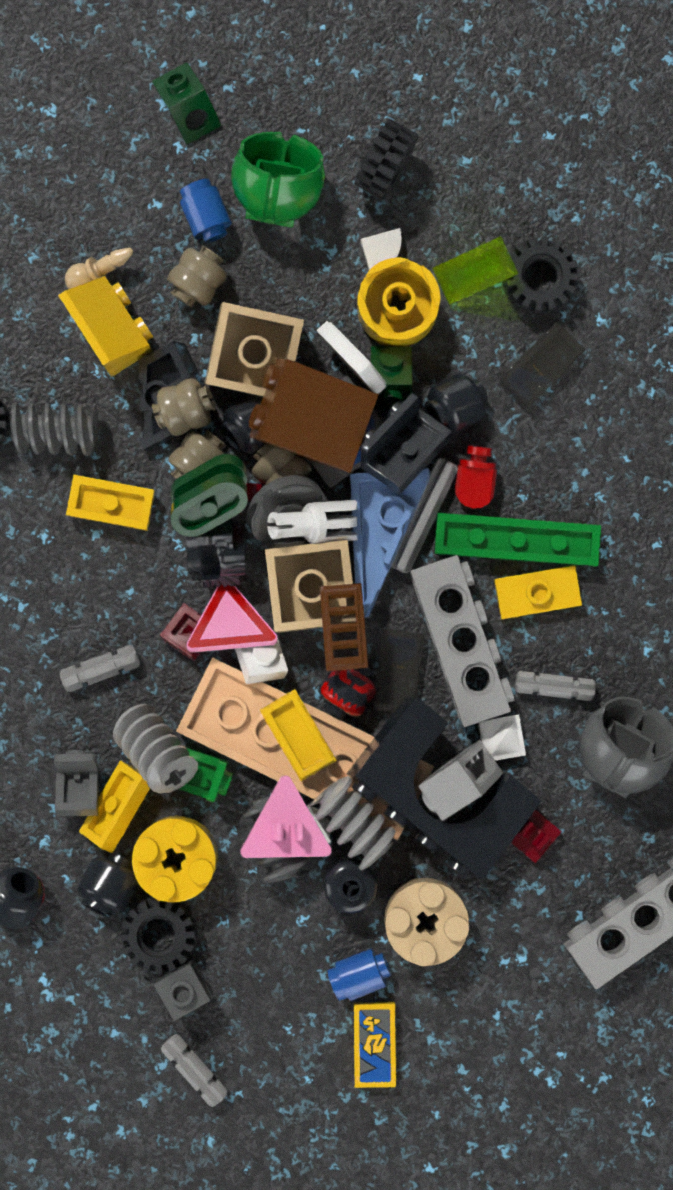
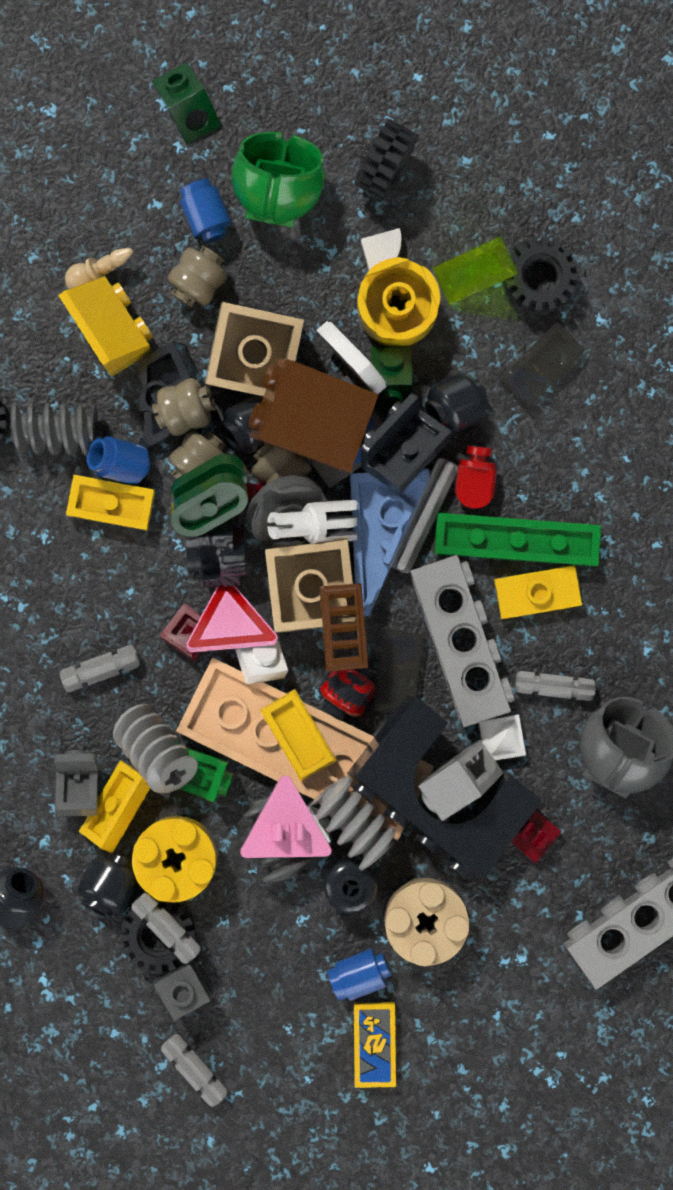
(118, 460): none -> blue brick
(166, 928): none -> light grey axle

